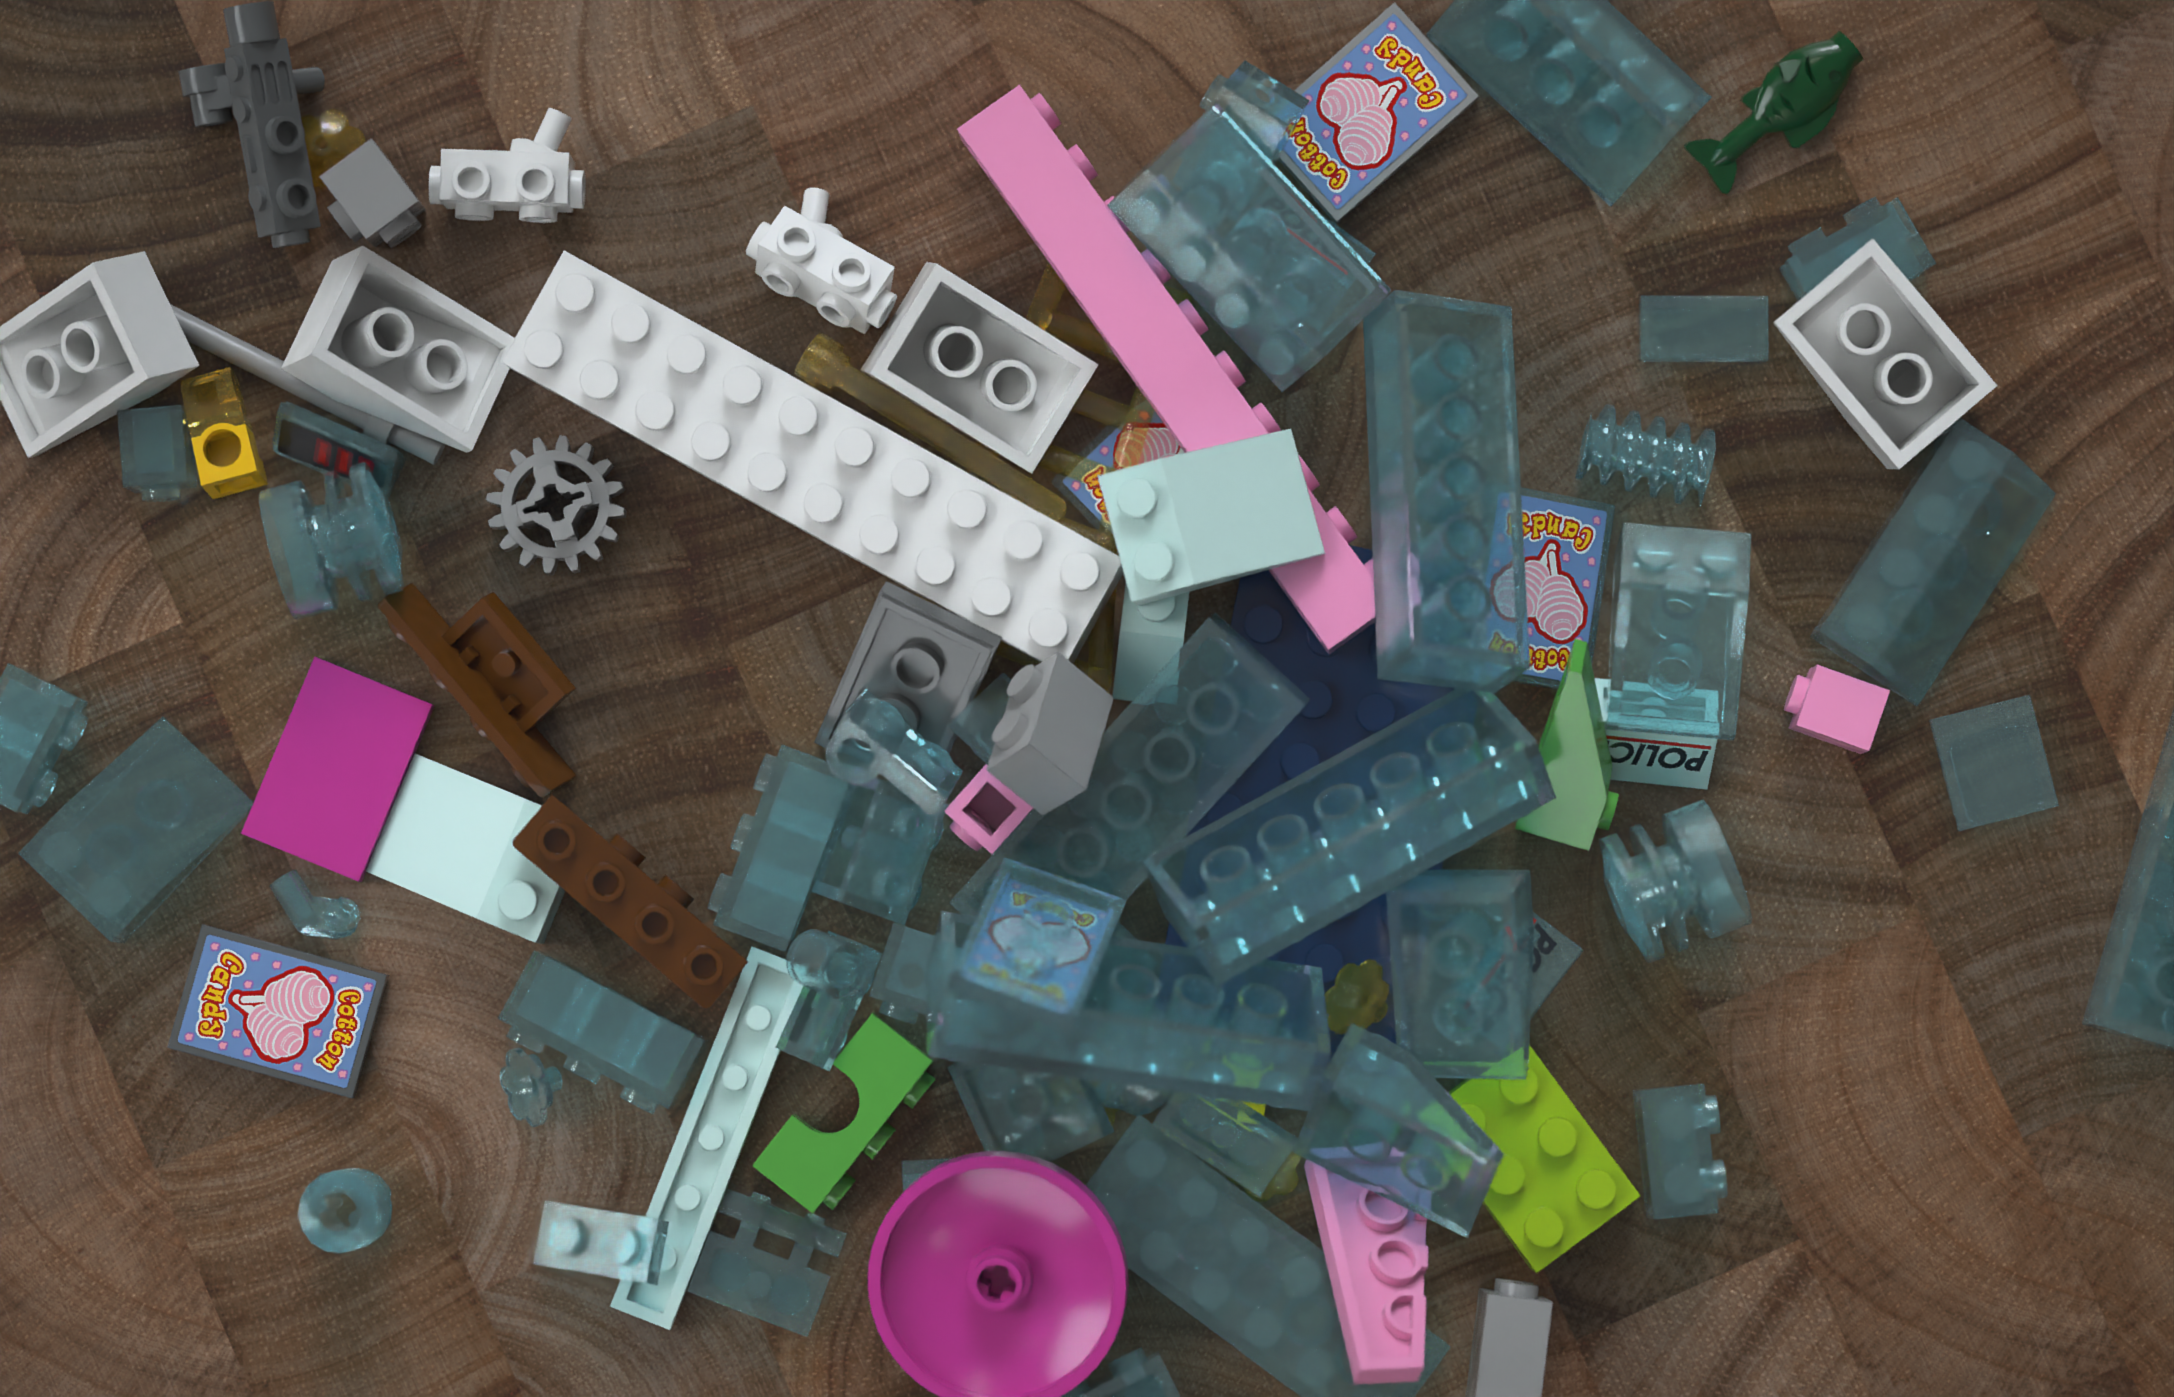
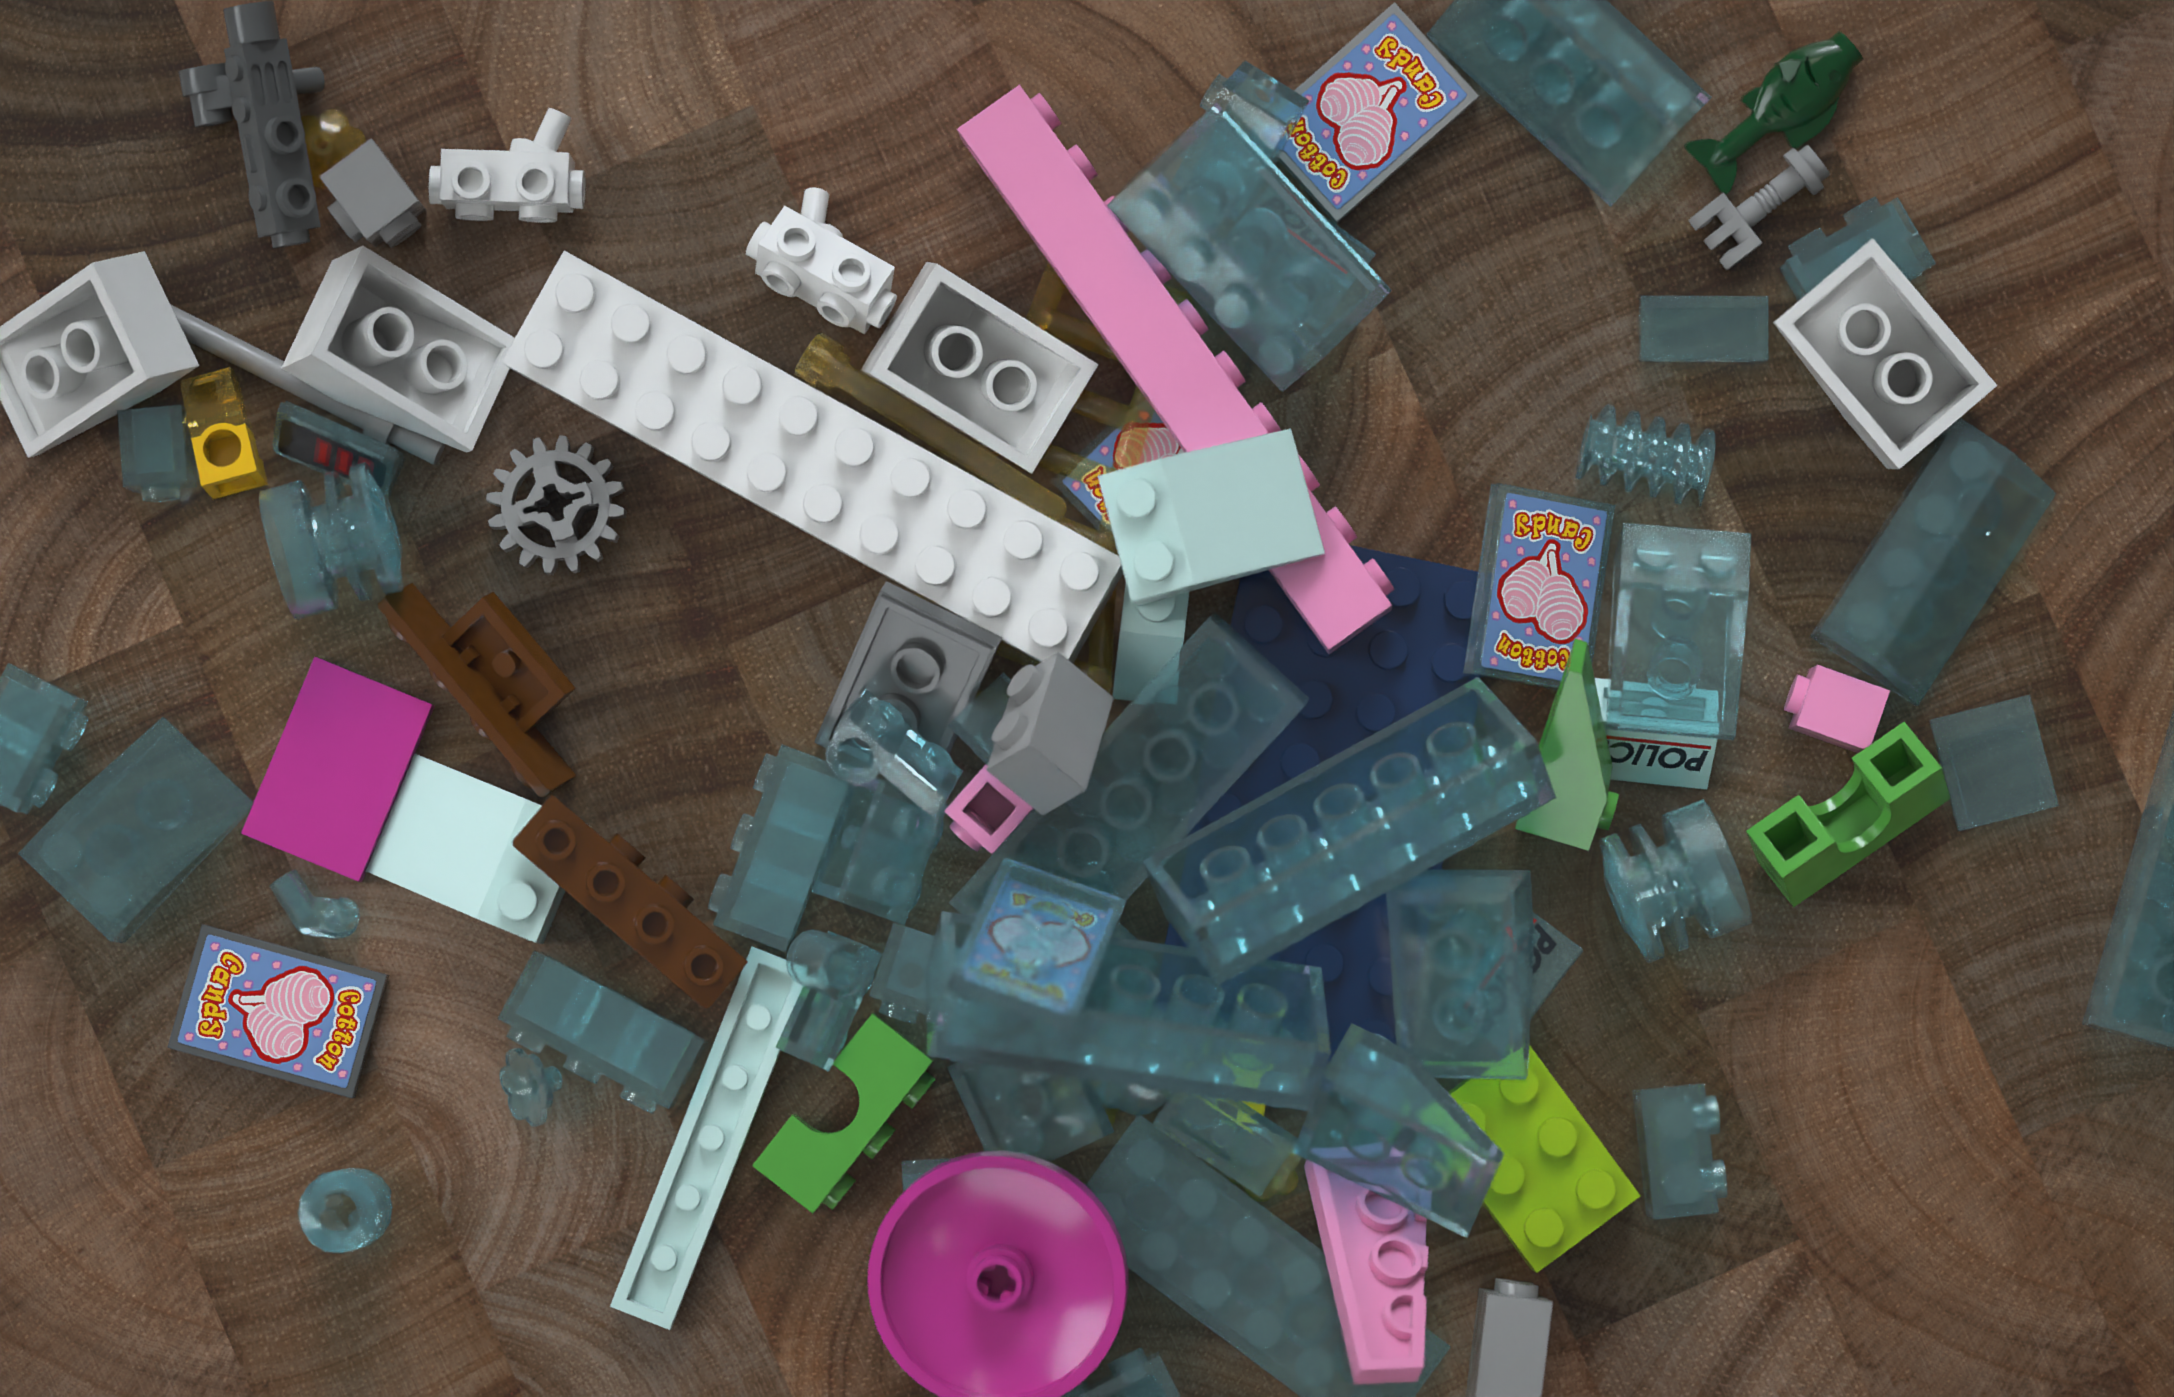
(601, 1242): clear light blue plate -> none
(757, 1280): clear light blue plate -> none
(1357, 997): clear yellow plant -> none
(1445, 492): clear light blue brick -> none
(1803, 171): none -> light grey hinge
(1889, 792): none -> bright green arch

